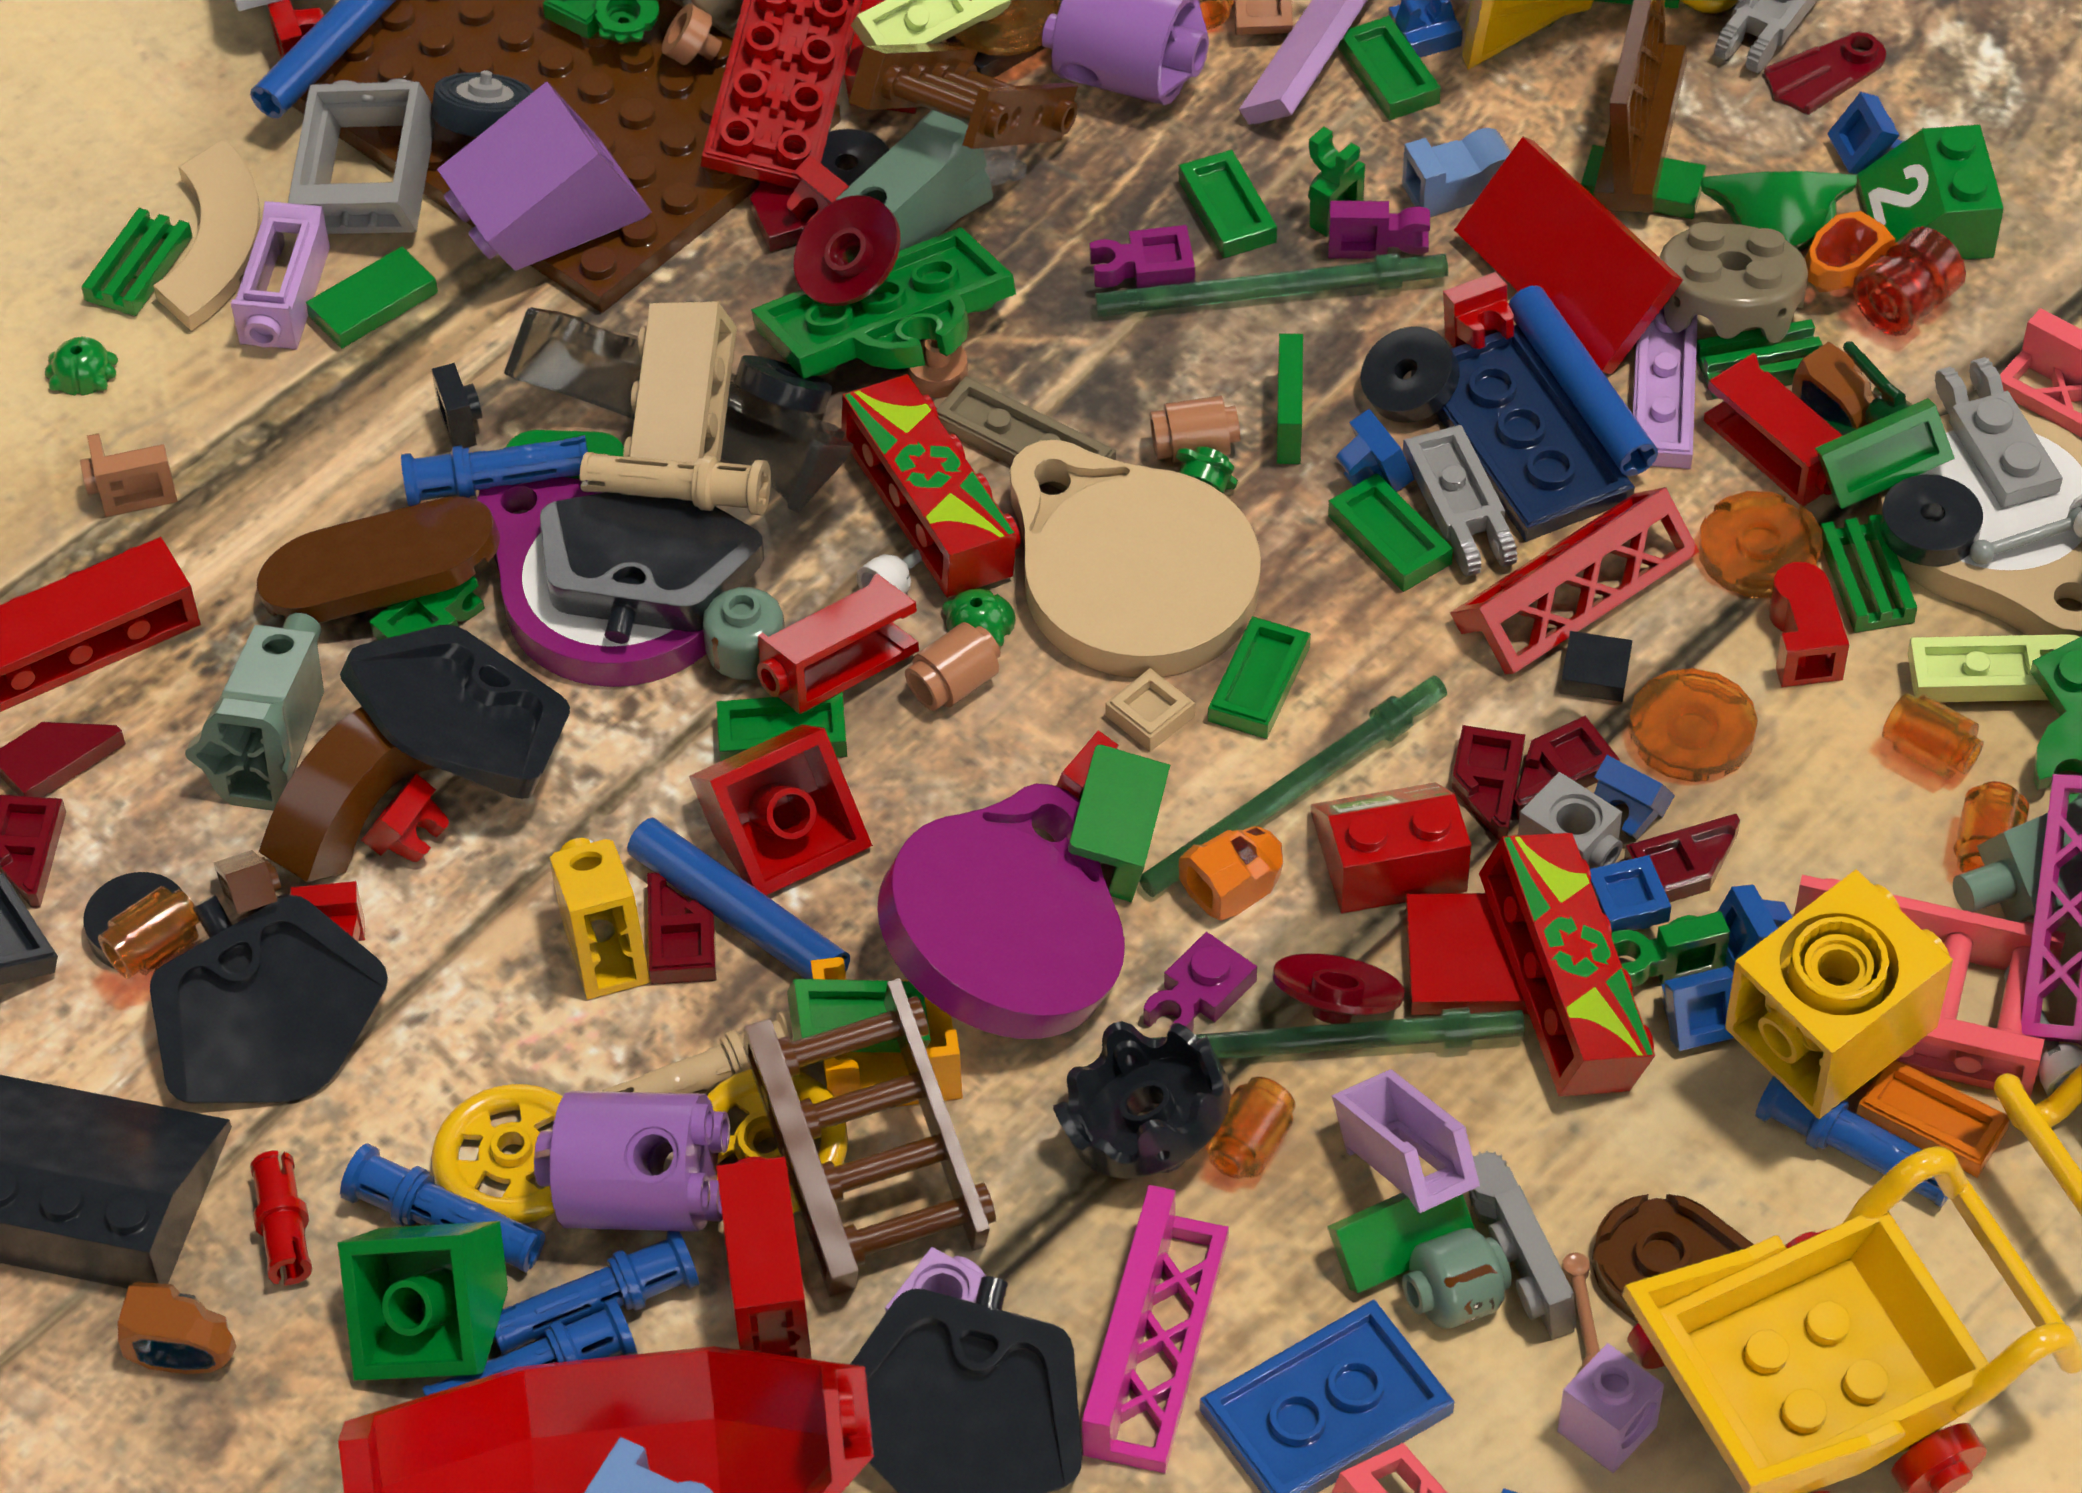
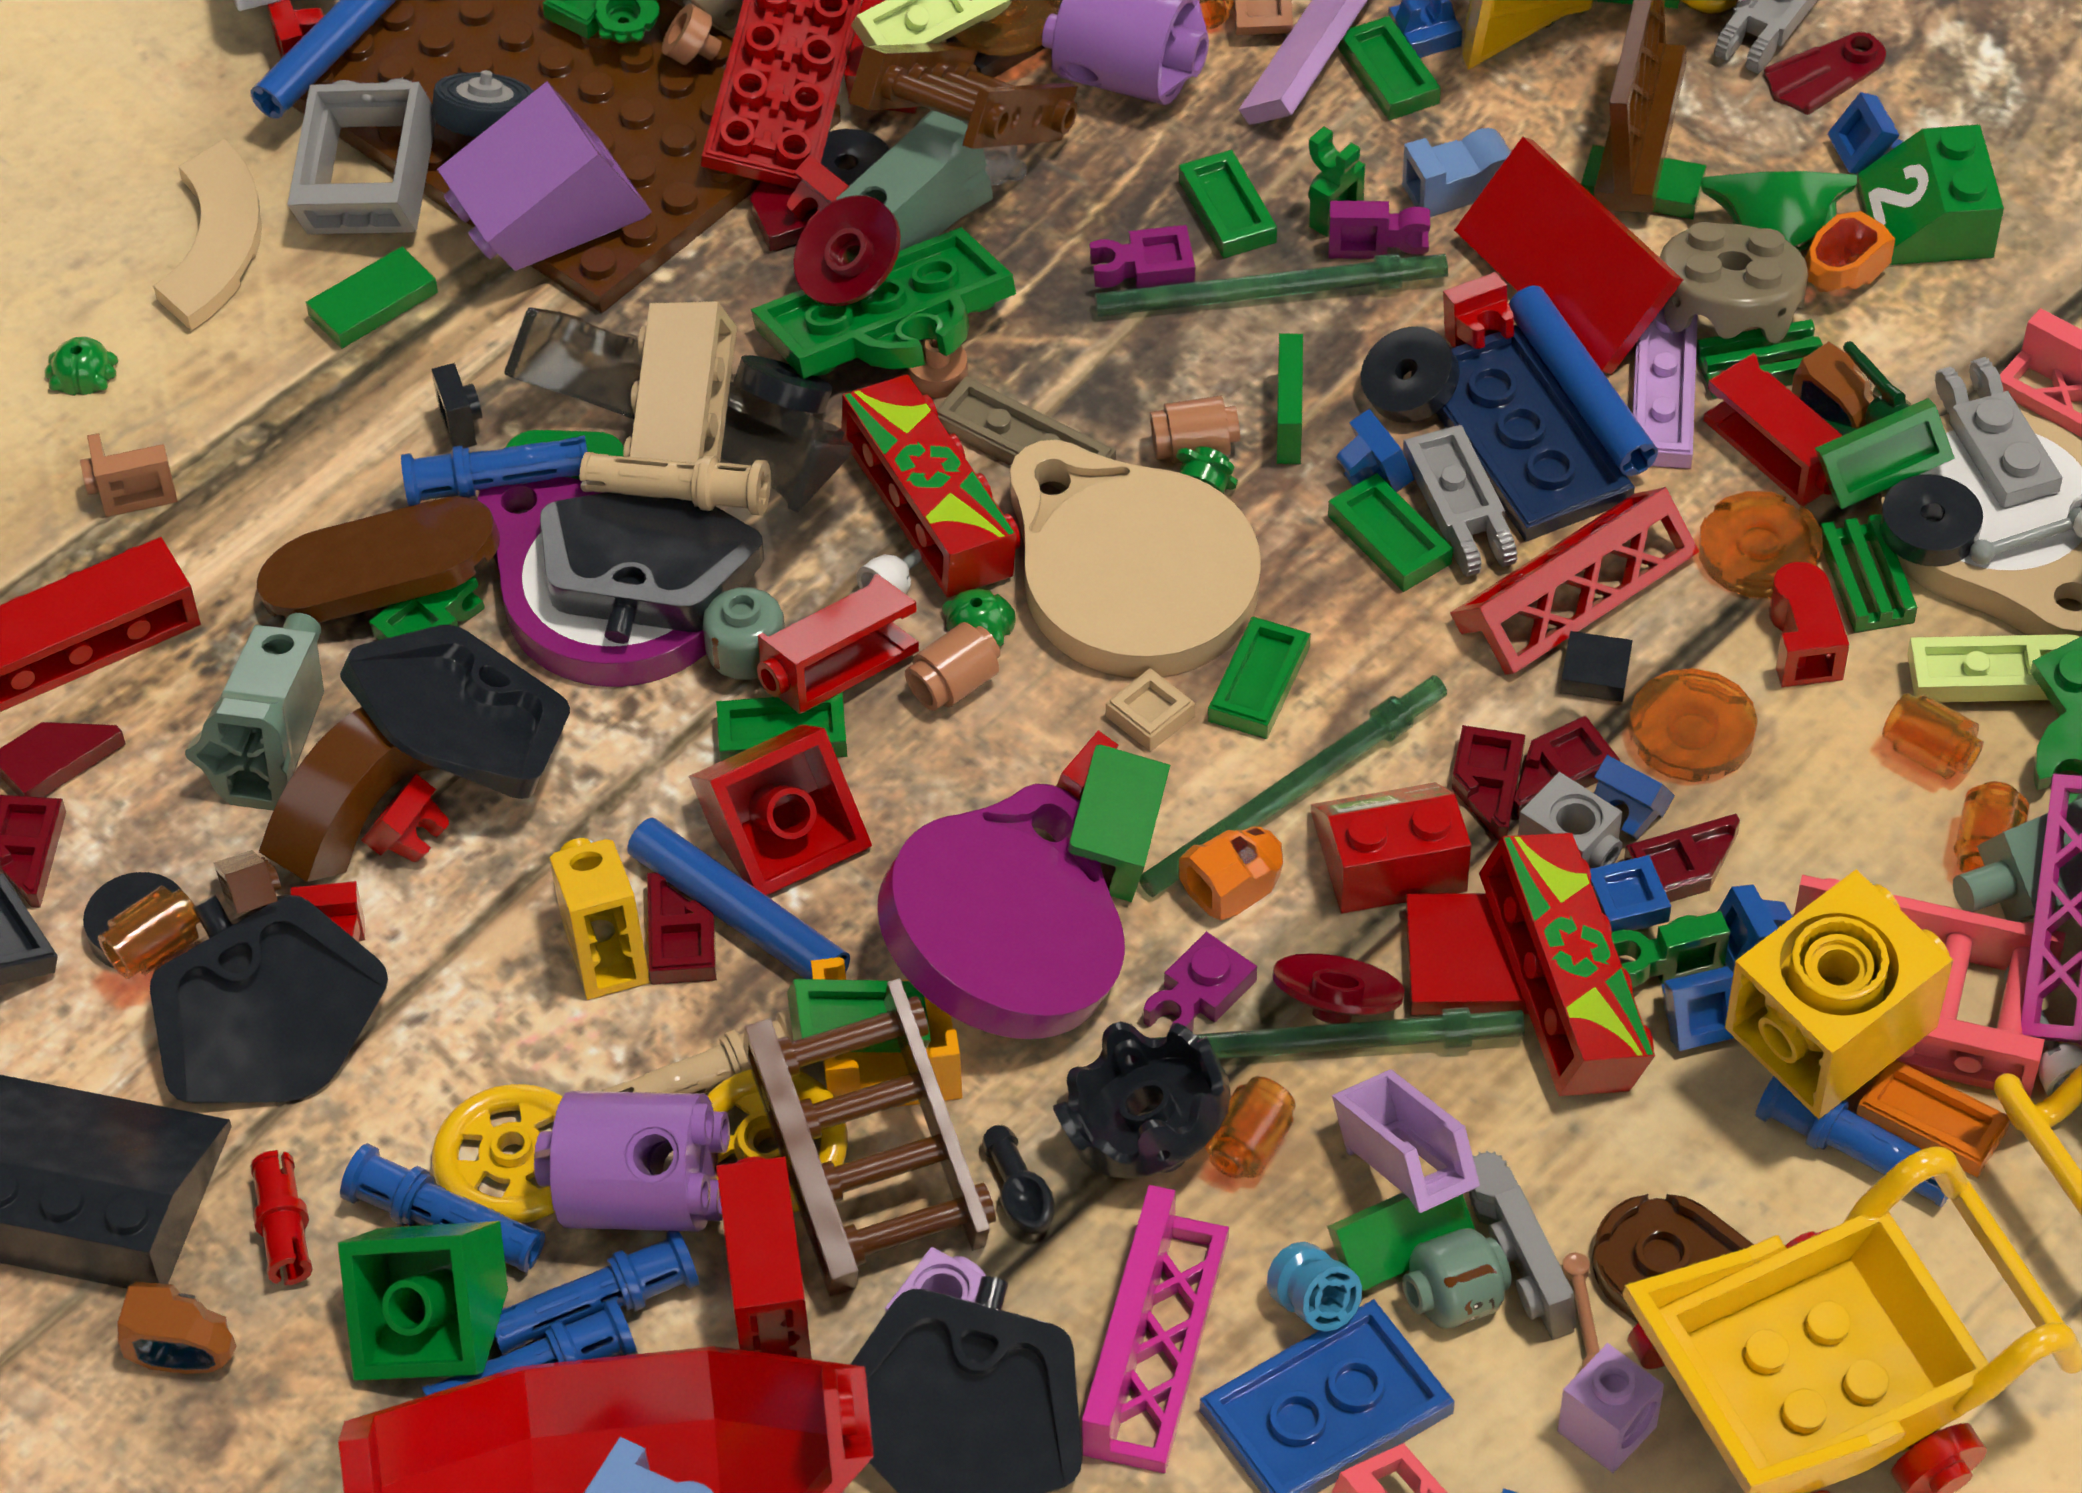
(128, 258): green tile -> none
(280, 316): lavender window -> none
(1024, 1193): none -> black piece
(1314, 1286): none -> dark azure wheel
(1909, 281): clear red wheel -> none

